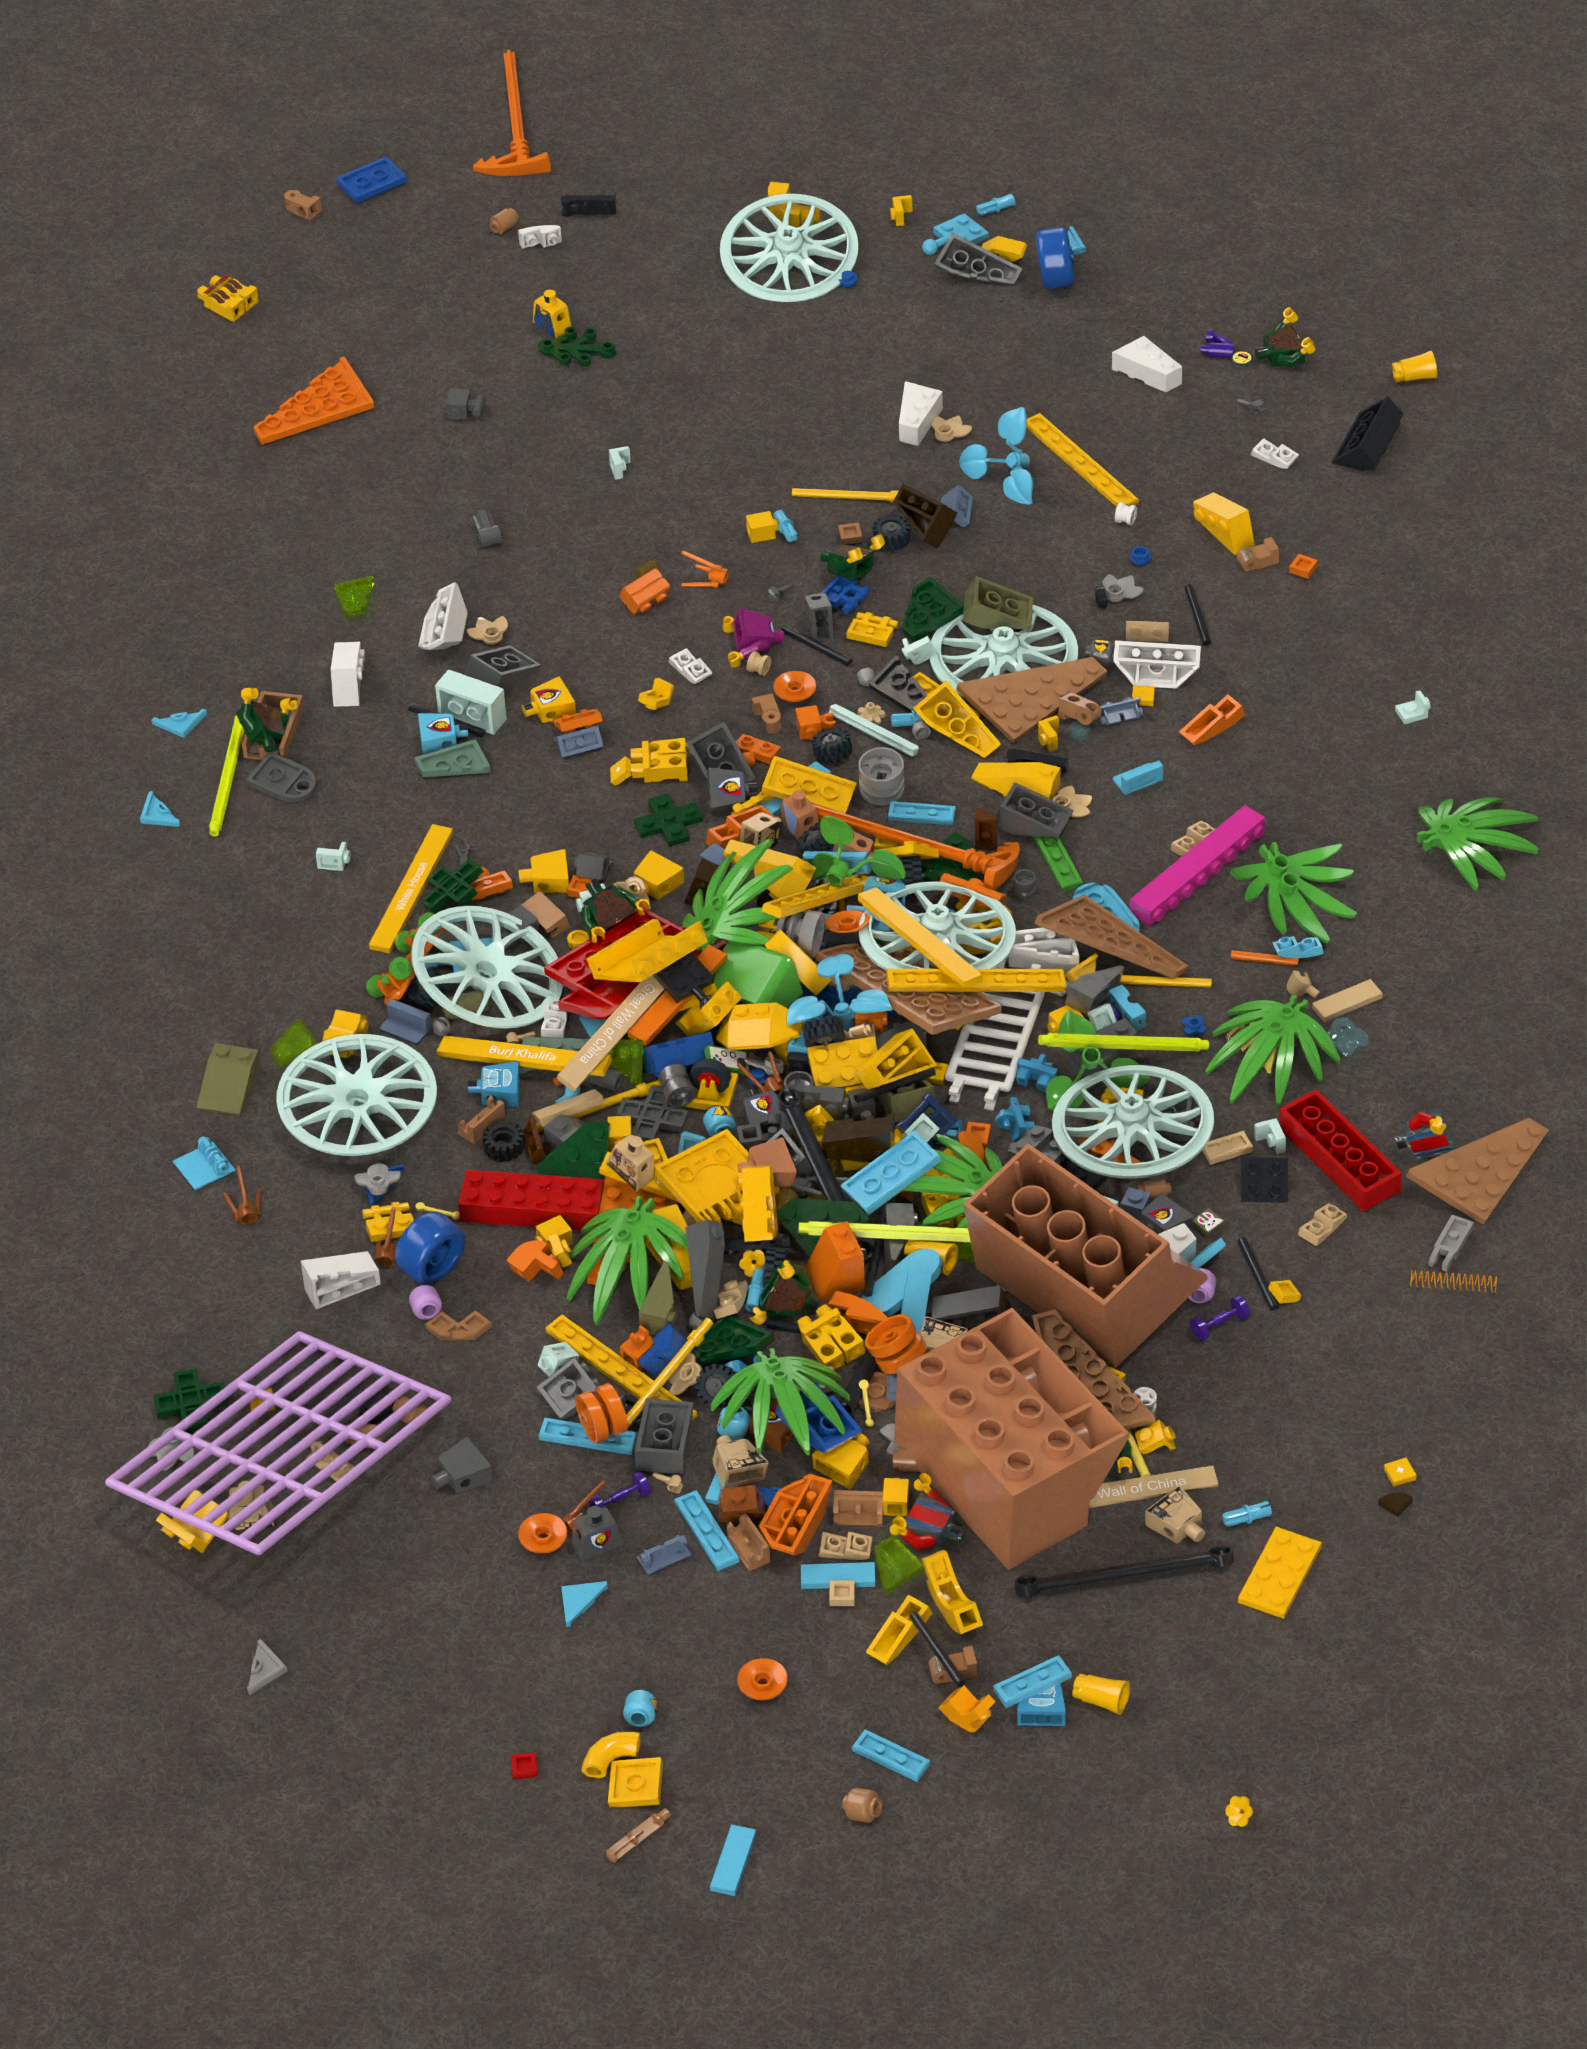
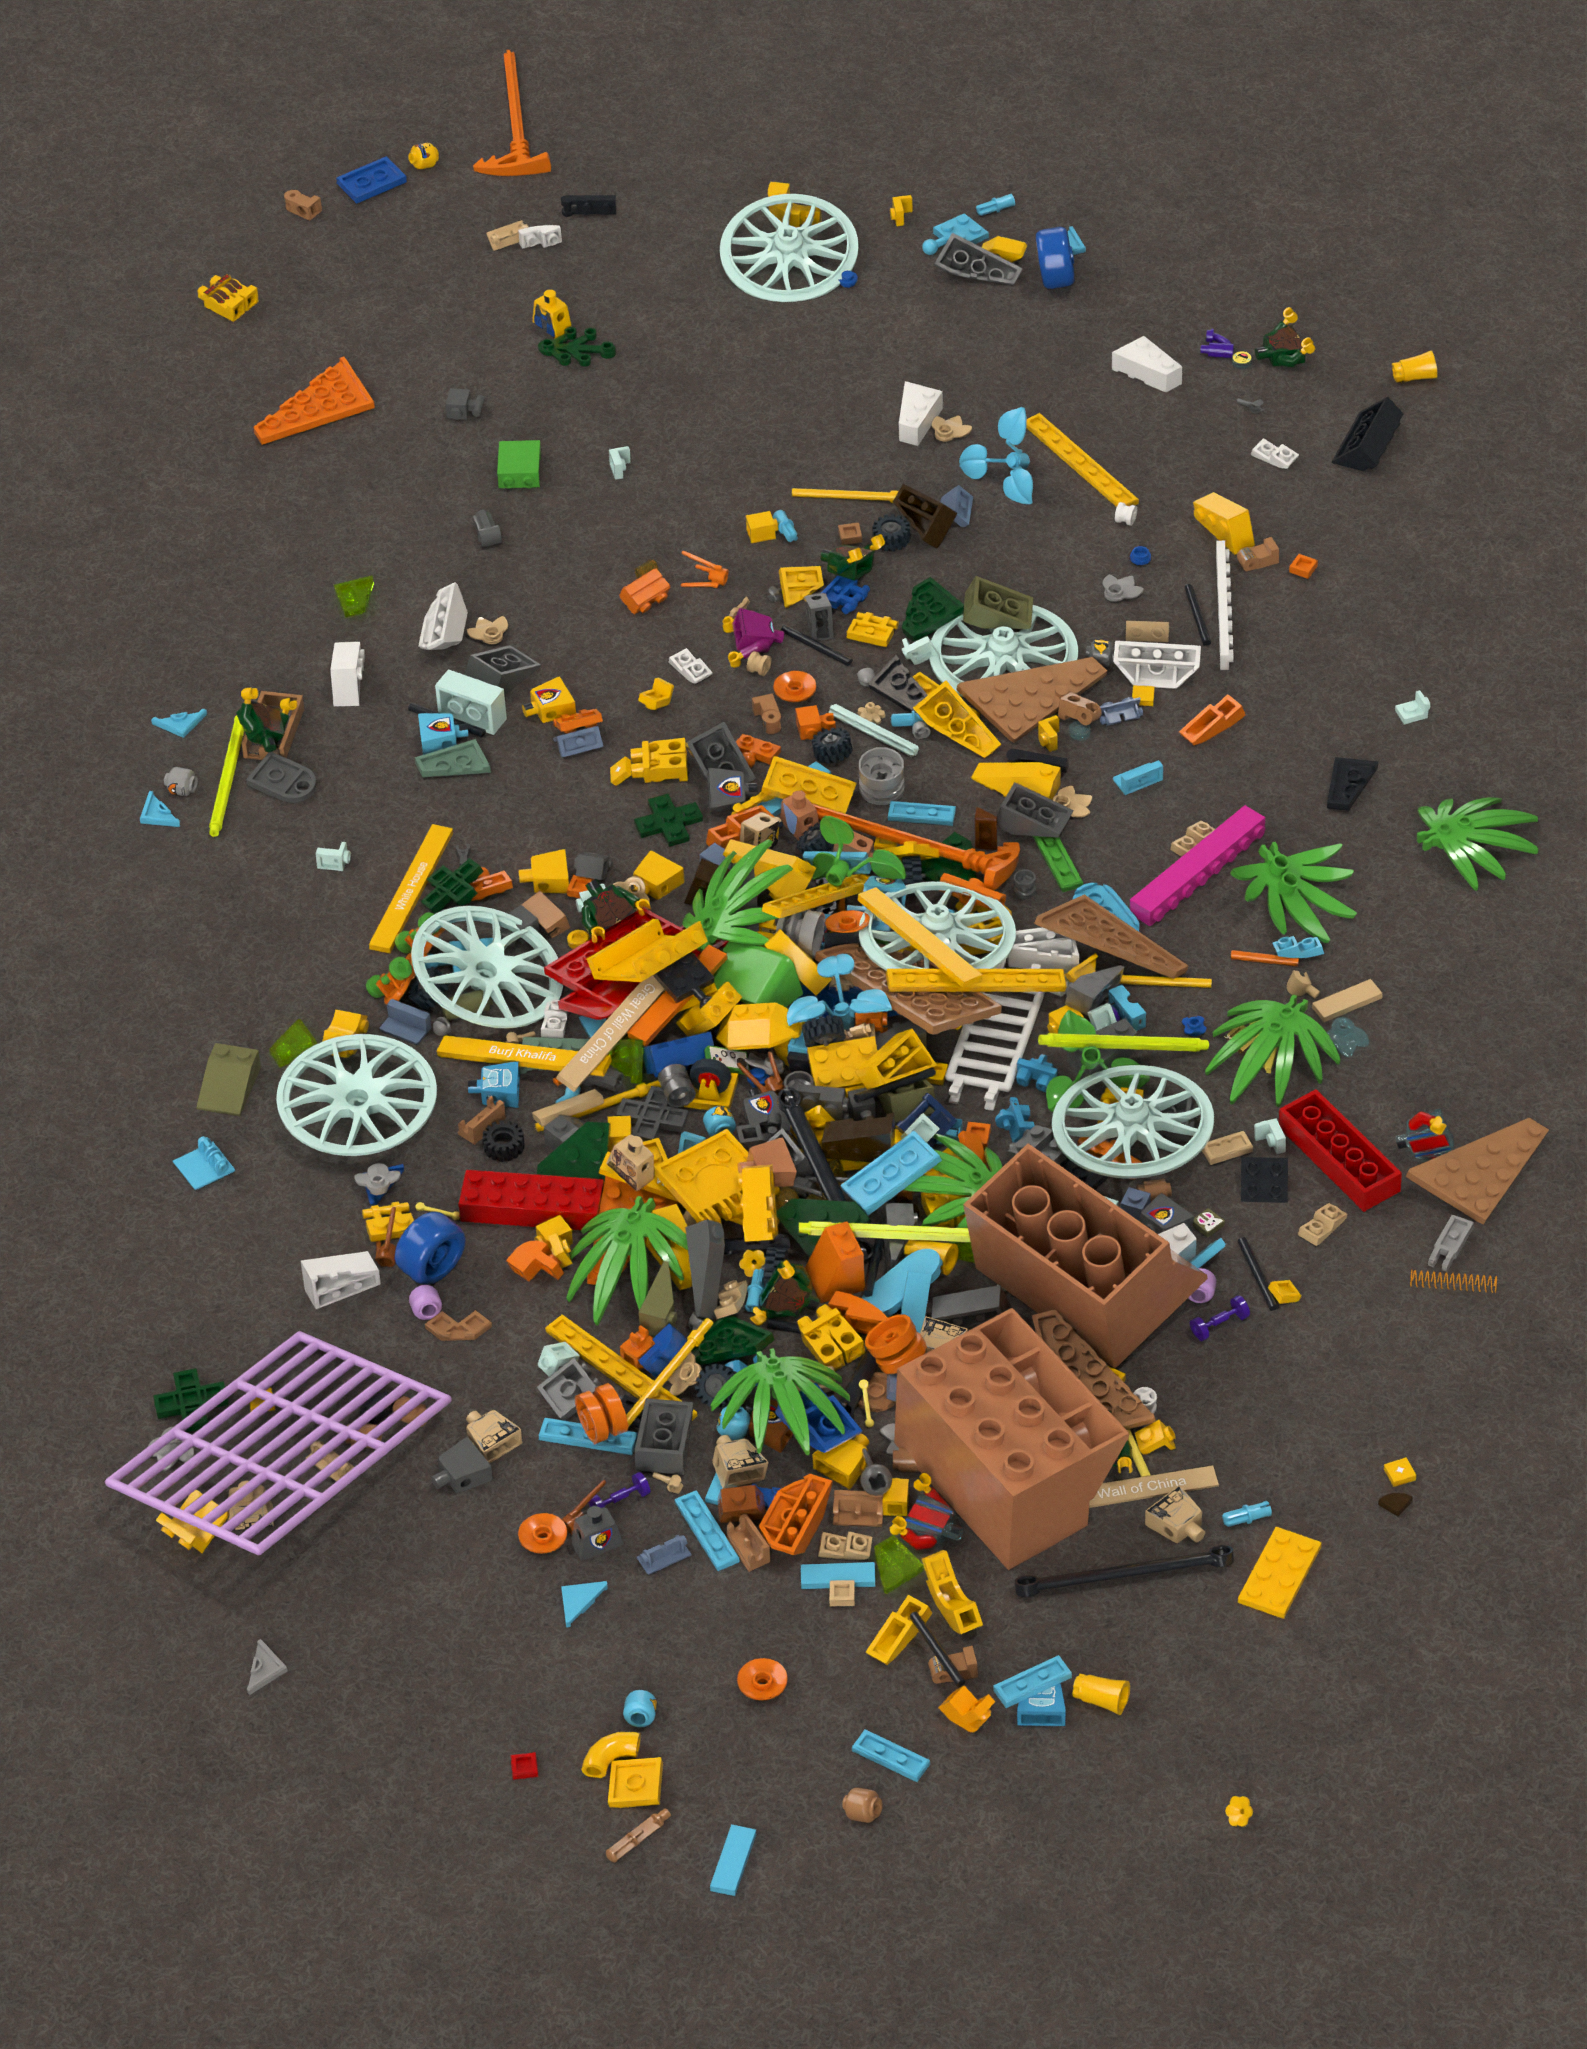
(181, 781): none -> light grey head
(247, 1211): dark orange plant -> none
(423, 156): none -> yellow head
(492, 1434): none -> tan torso
(504, 220): medium nougat brick -> none
(505, 235): none -> tan hinge
(519, 464): none -> bright green panel
(533, 1142): reddish brown slope -> none
(743, 604): none -> tan plant
(799, 582): none -> yellow wing
(875, 1478): none -> dark grey piece
(1101, 597): black tile -> none
(1224, 611): none -> white plate
(1348, 781): none -> black wing

